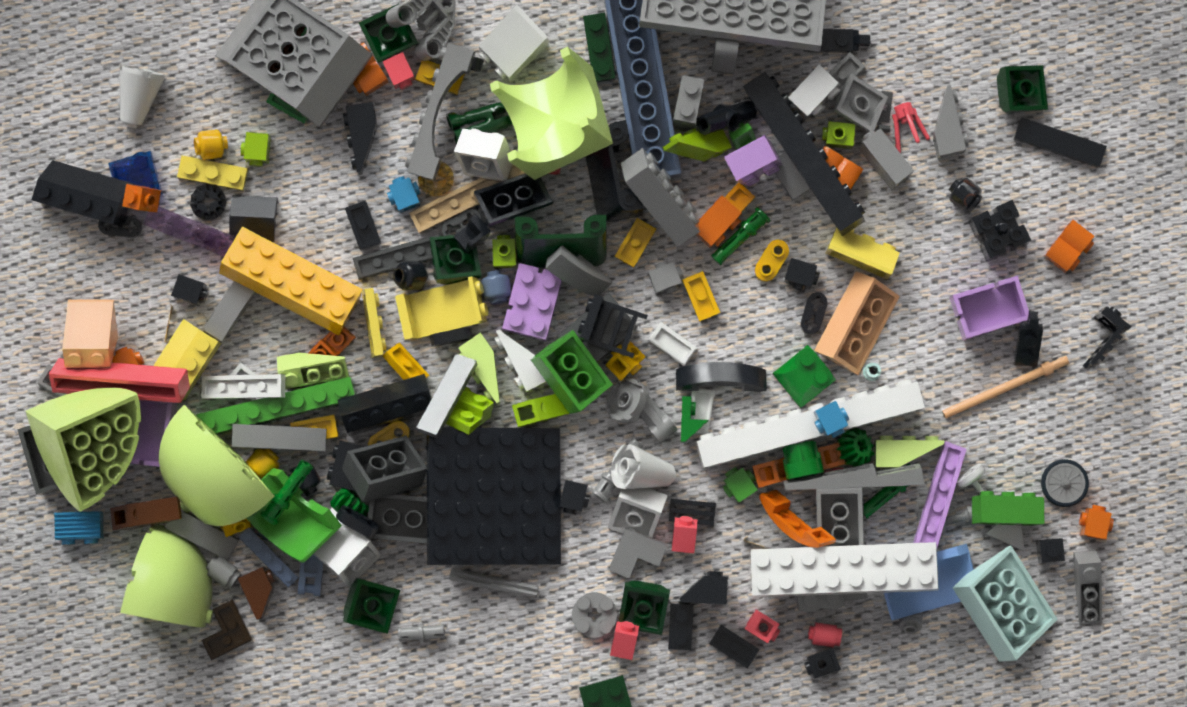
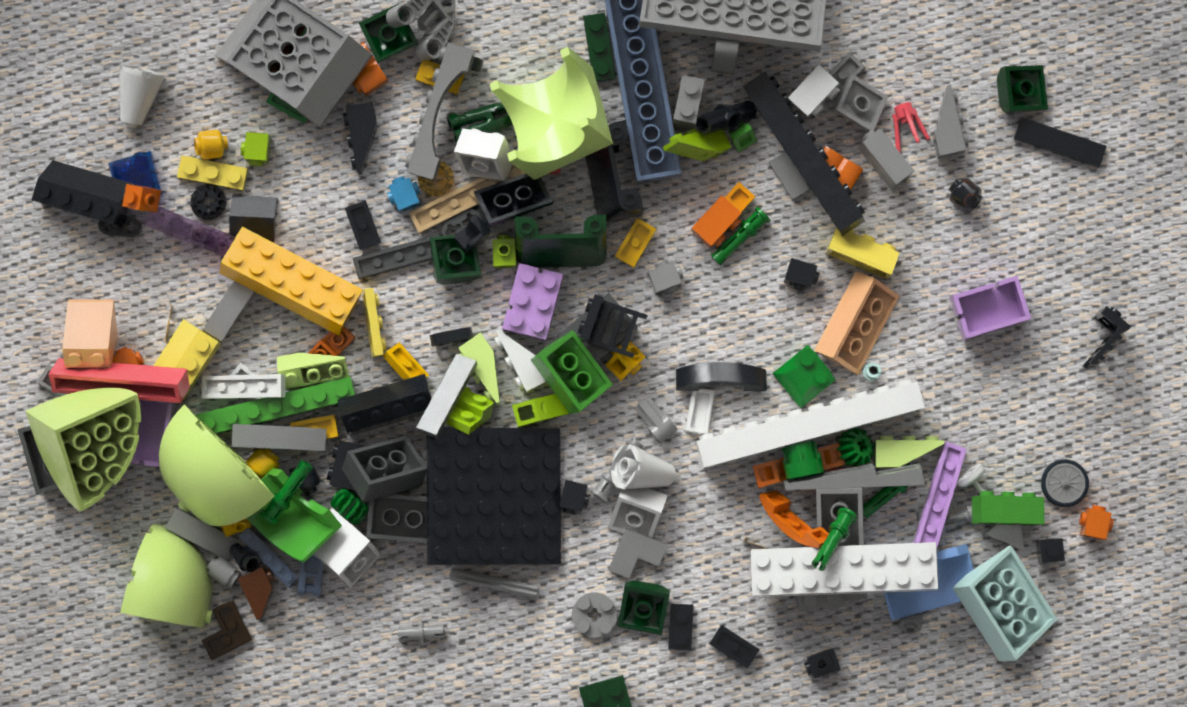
(79, 526): dark azure brick -> none
(145, 513): reddish brown slope -> none
(190, 290): black brick -> none
(245, 558): none -> black cone
(357, 521): black beam -> none
(370, 605): dark green slope -> none
(389, 432): yellow plate -> none
(399, 71): coral brick -> none
(410, 275): black head -> none
(442, 309): light yellow panel -> none
(496, 287): sand blue head -> none
(513, 44): white slope -> none
(577, 272): light grey slope -> none
(624, 640): coral brick -> none
(636, 396): light grey plate -> none
(660, 196): light grey brick -> none
(672, 344): white tile -> none
(684, 534): coral brick -> none
(689, 426): green slope -> none
(694, 512): black tile -> none
(701, 296): yellow plate -> none
(707, 589): black slope -> none
(739, 484): bright green brick -> none
(753, 161): lavender piece -> none
(753, 627): coral brick -> none
(771, 260): yellow plate -> none
(808, 311): black beam -> none
(825, 634): coral brick -> none
(831, 419): dark azure brick -> none
(838, 531): none -> green pin
(839, 135): lime brick -> none
(842, 41): black hinge -> none
(885, 115): dark grey piece -> none
(999, 230): black brick -> none
(1029, 341): black hinge -> none
(1045, 369): light nougat bar -> none
(1069, 246): orange brick -> none
(1088, 586): light grey slope -> none

